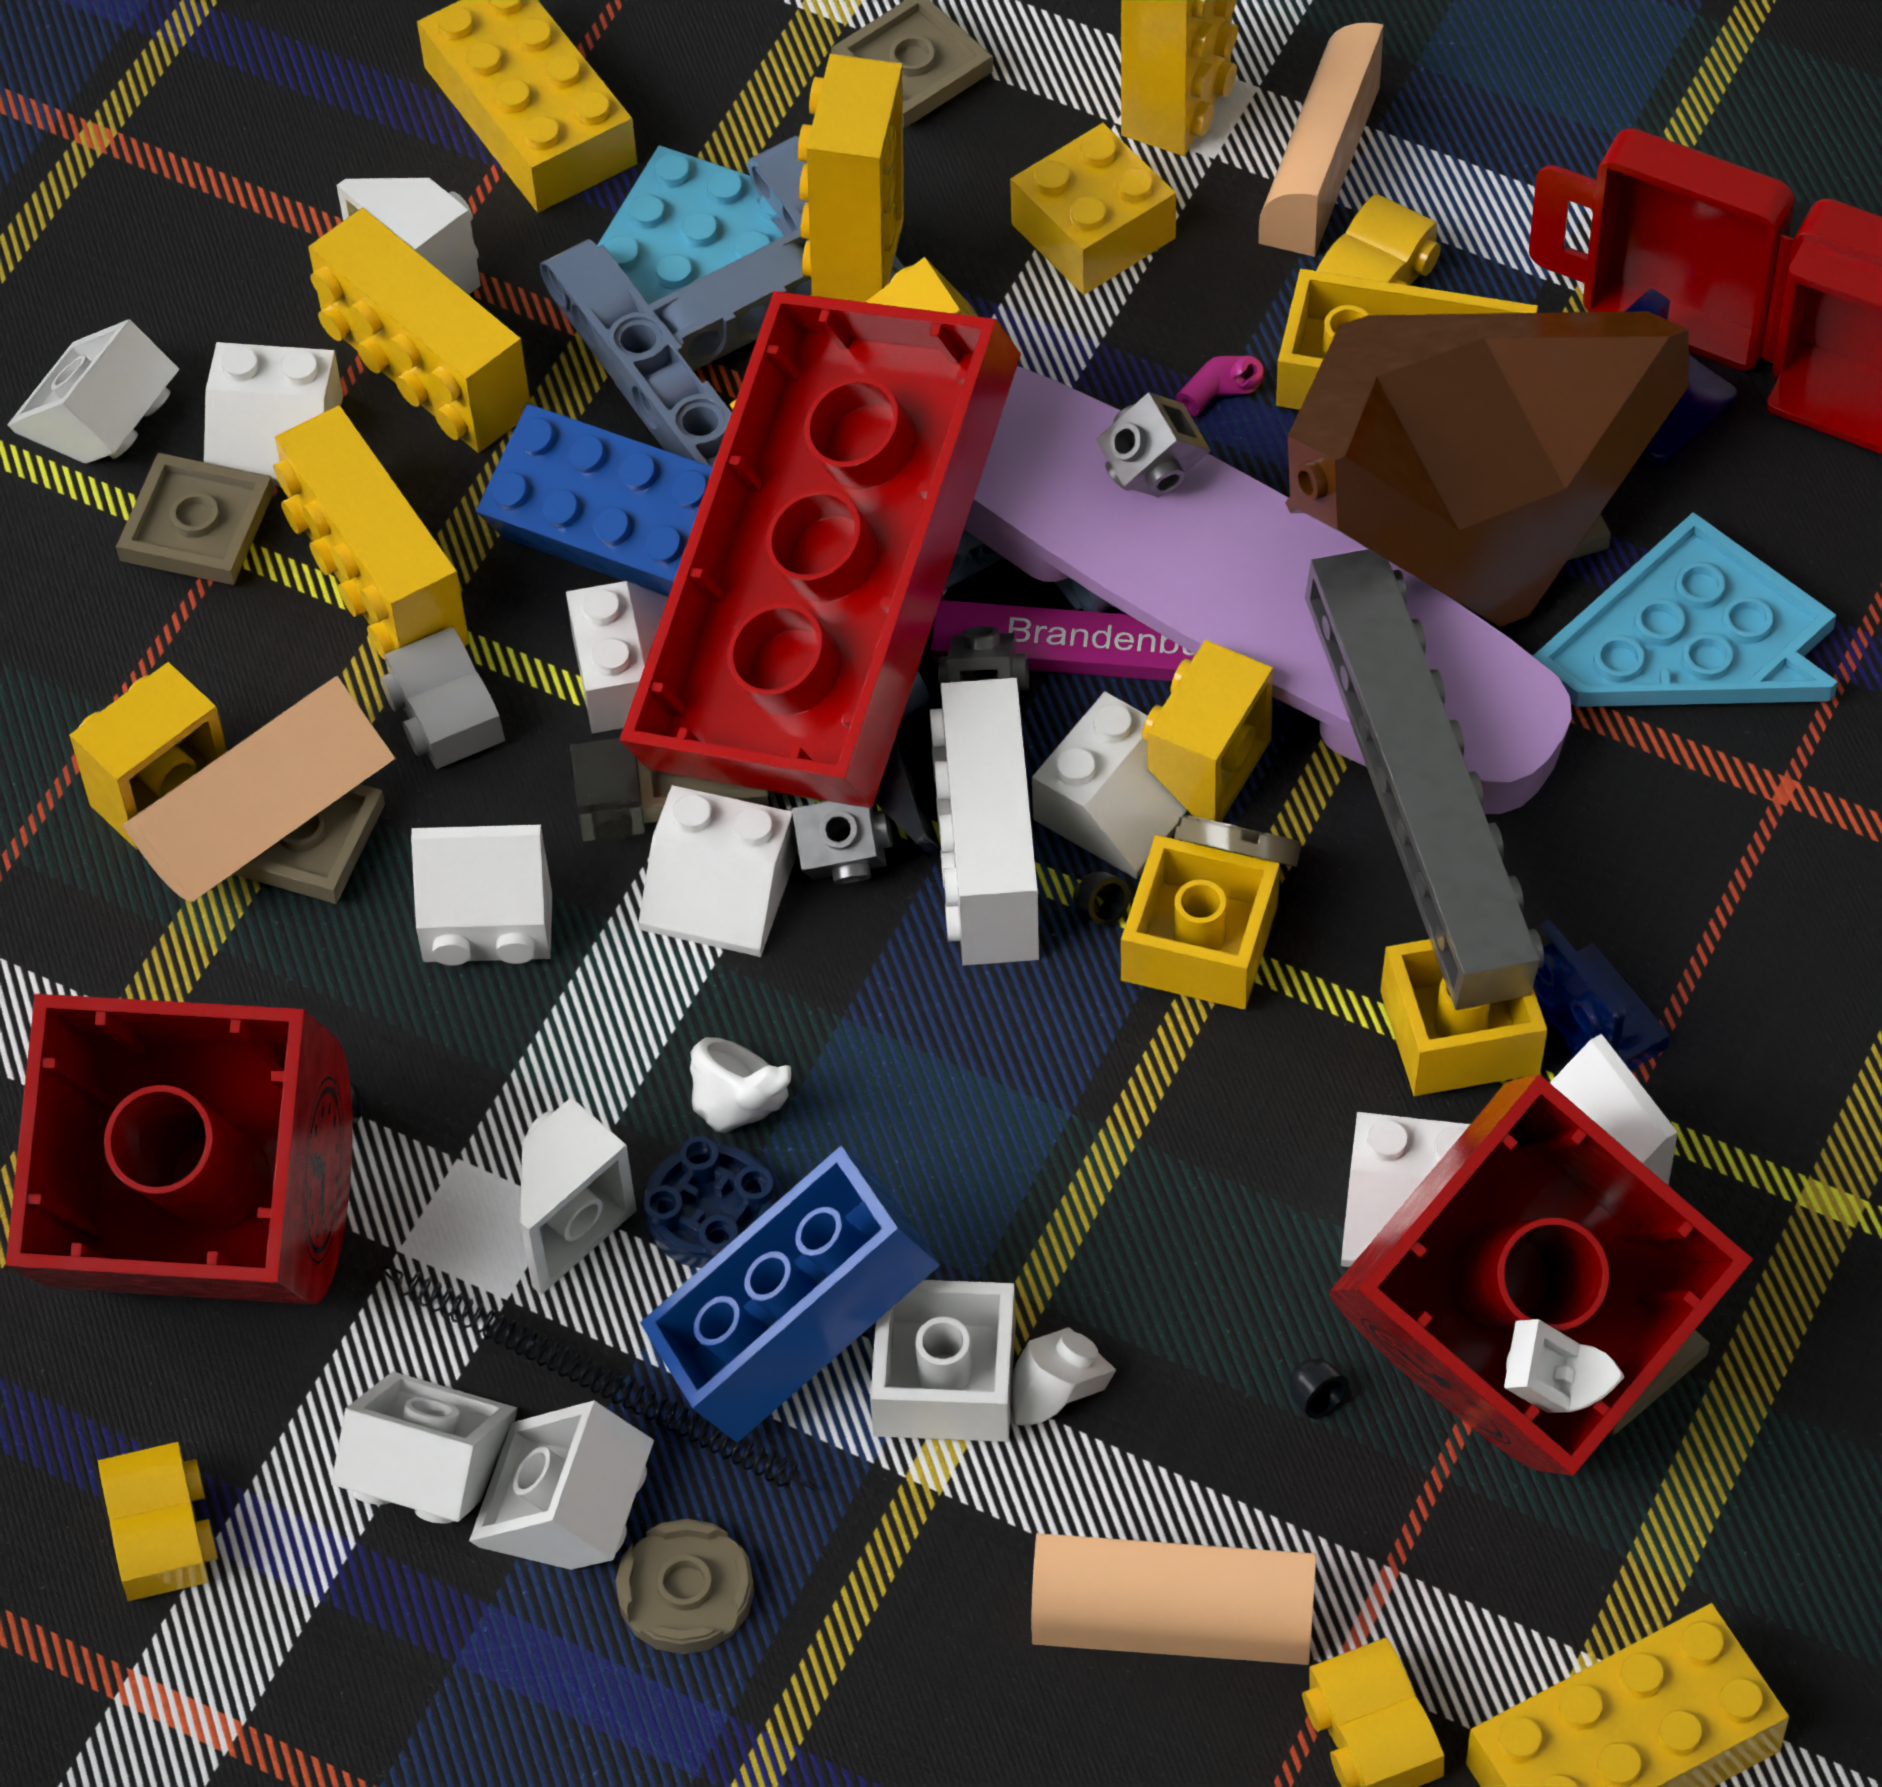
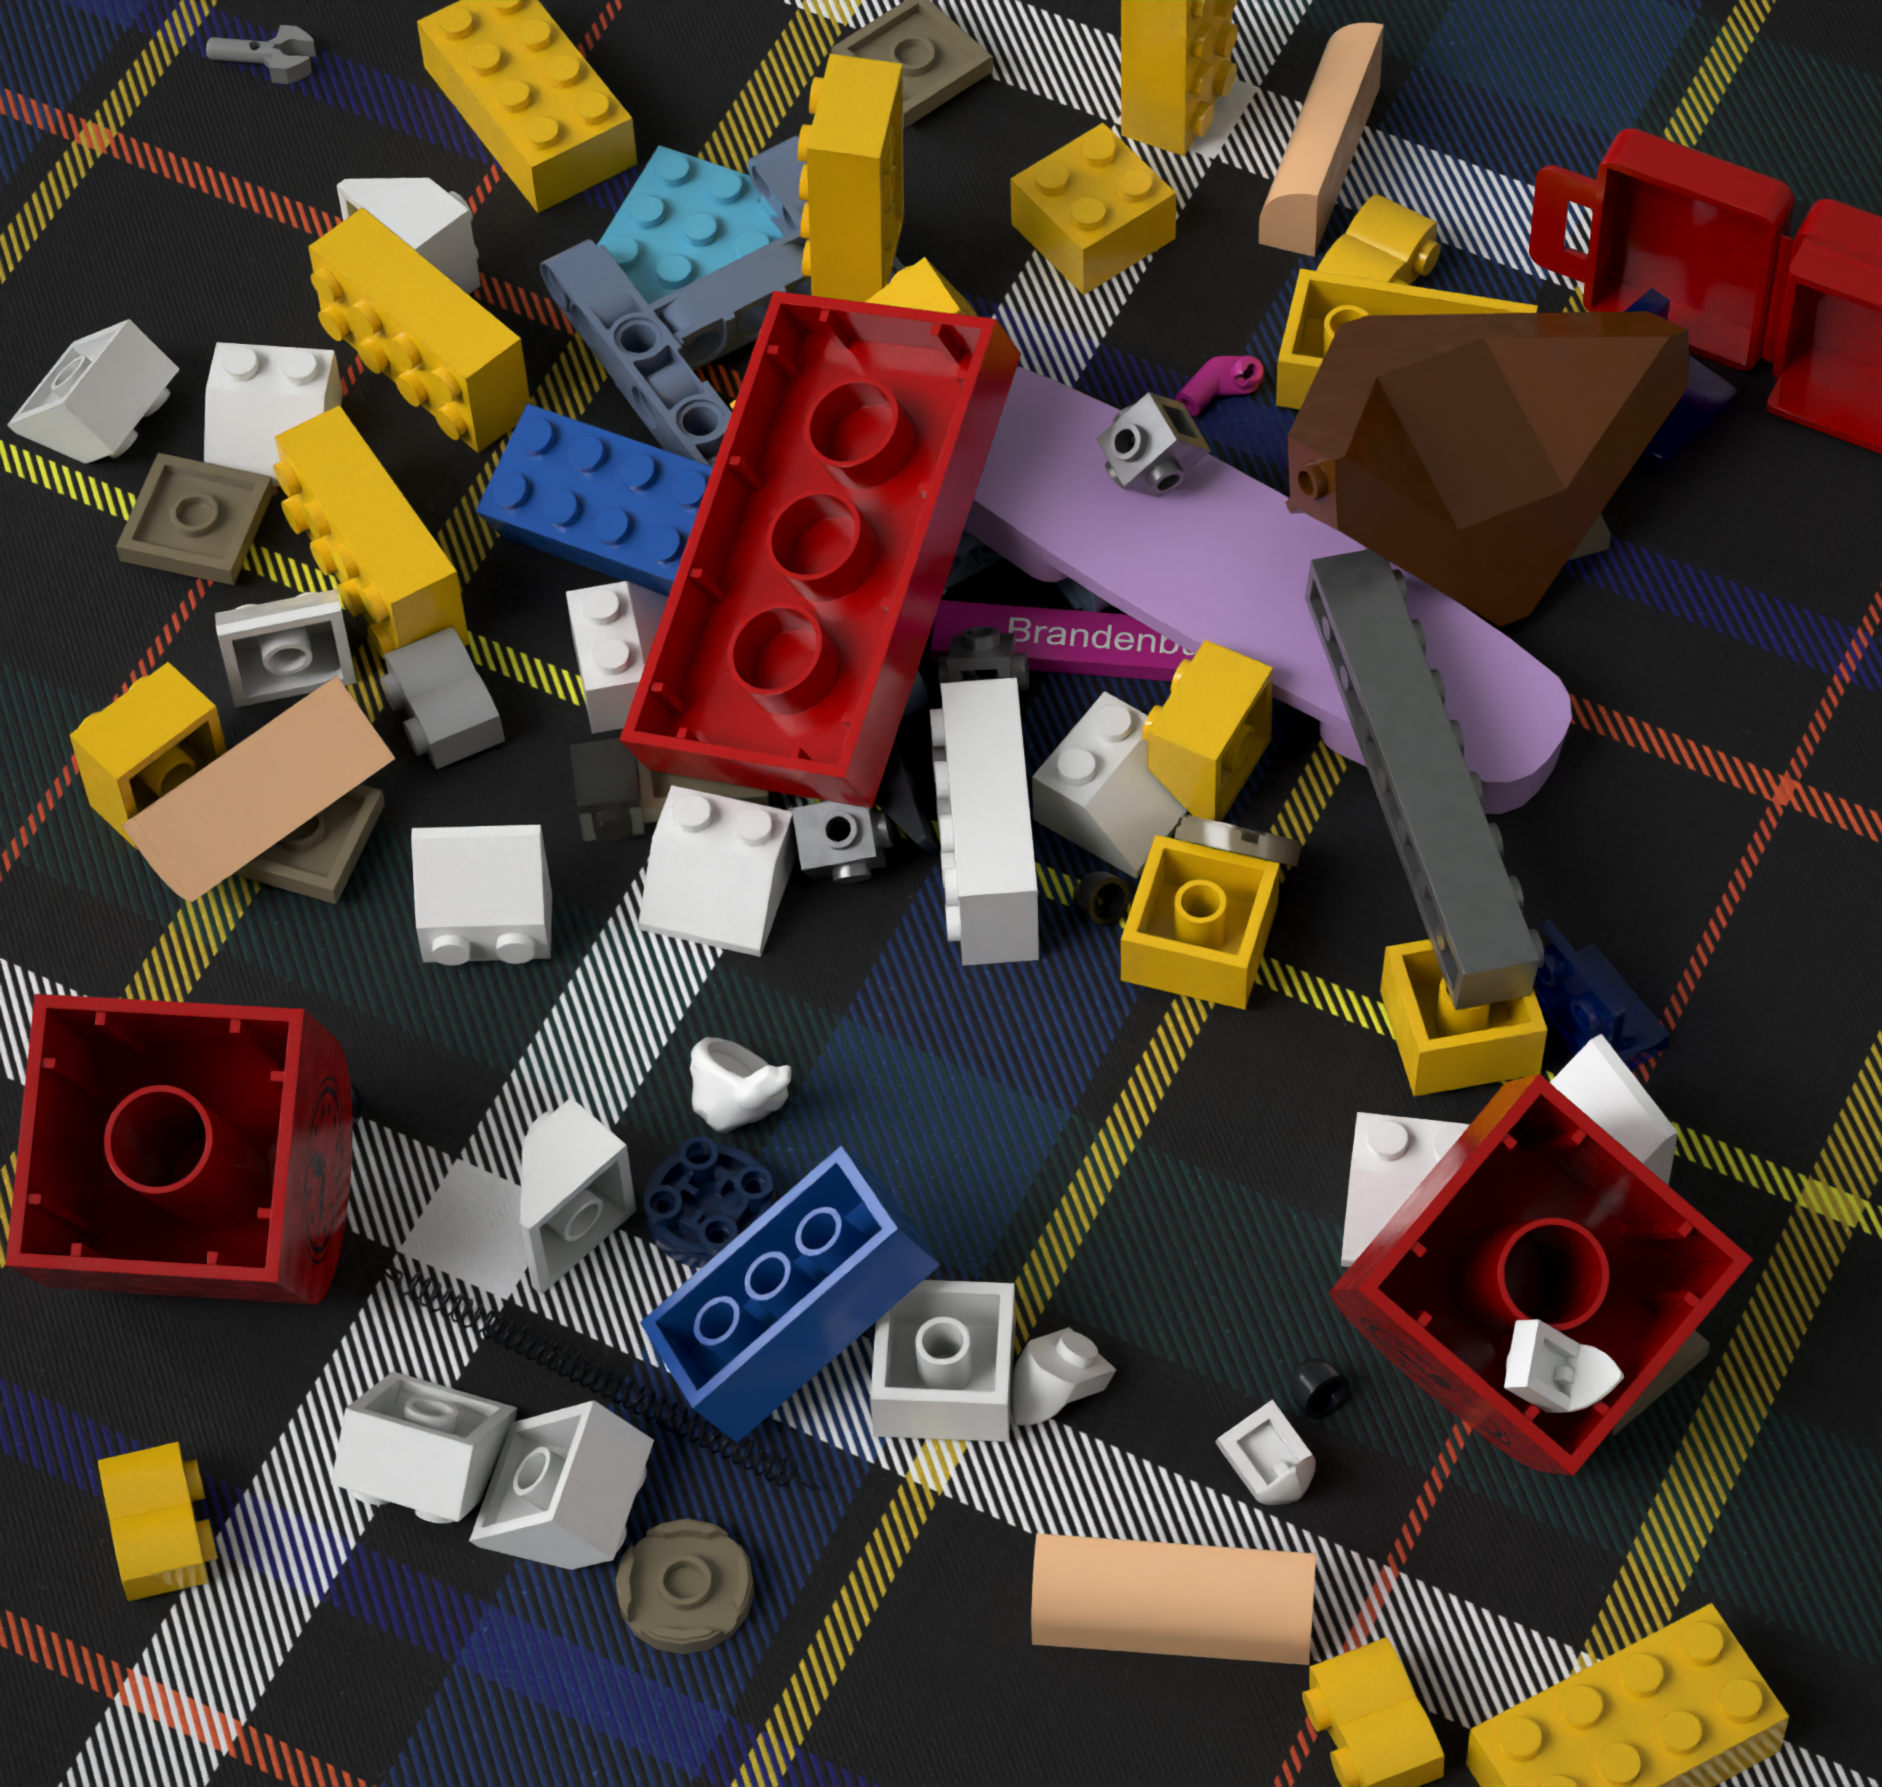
(272, 53): none -> light grey bar
(284, 647): none -> white slope
(1269, 1456): none -> white plate
(1694, 628): medium azure wing -> none

